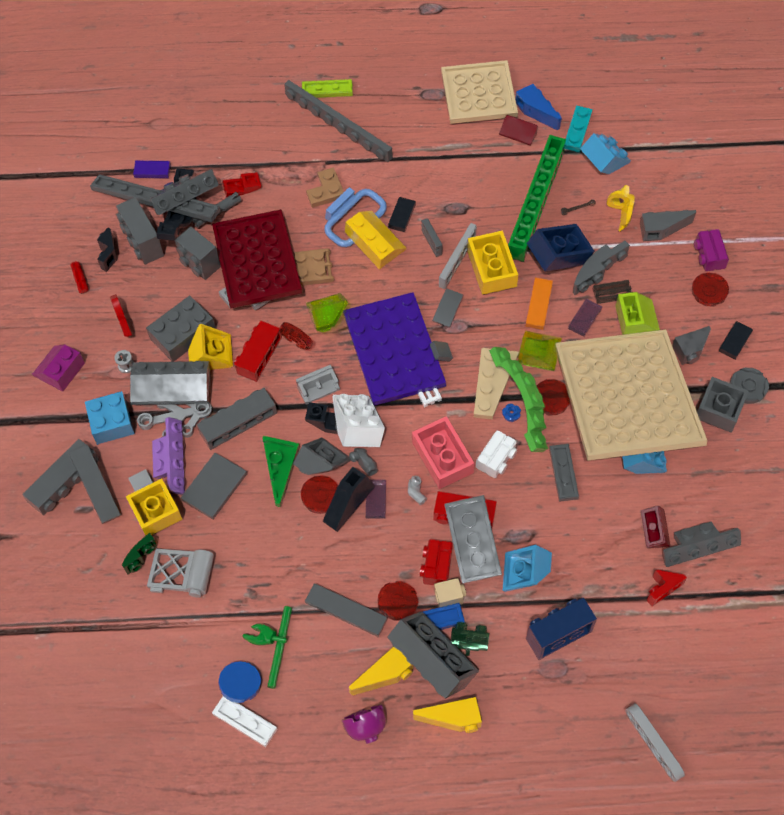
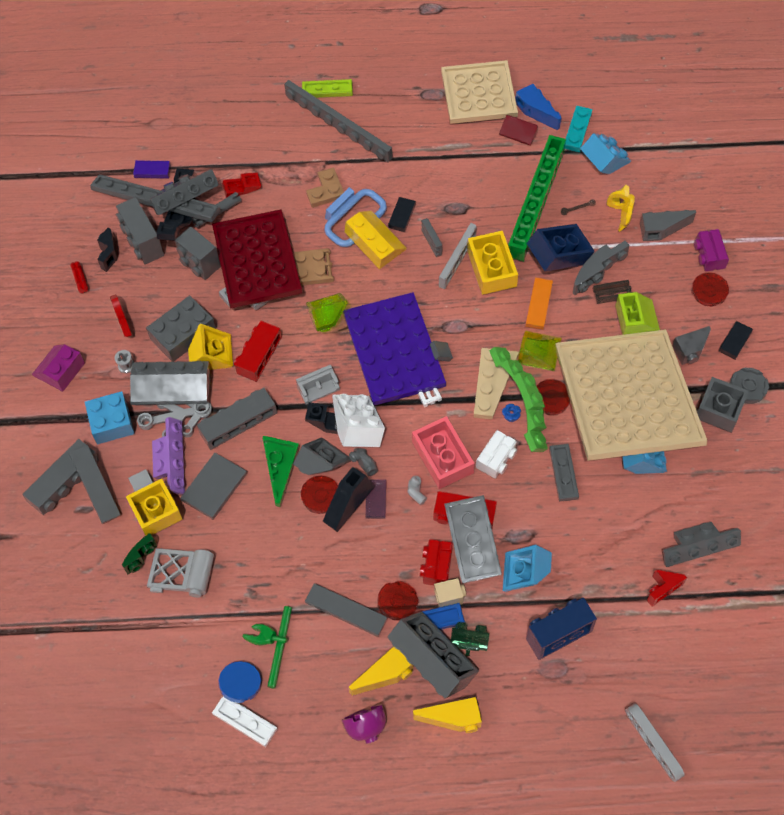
(296, 335): clear red tile -> none
(447, 308): dark grey slope -> none
(585, 317): clear purple tile -> none
(655, 527): dark red slope -> none

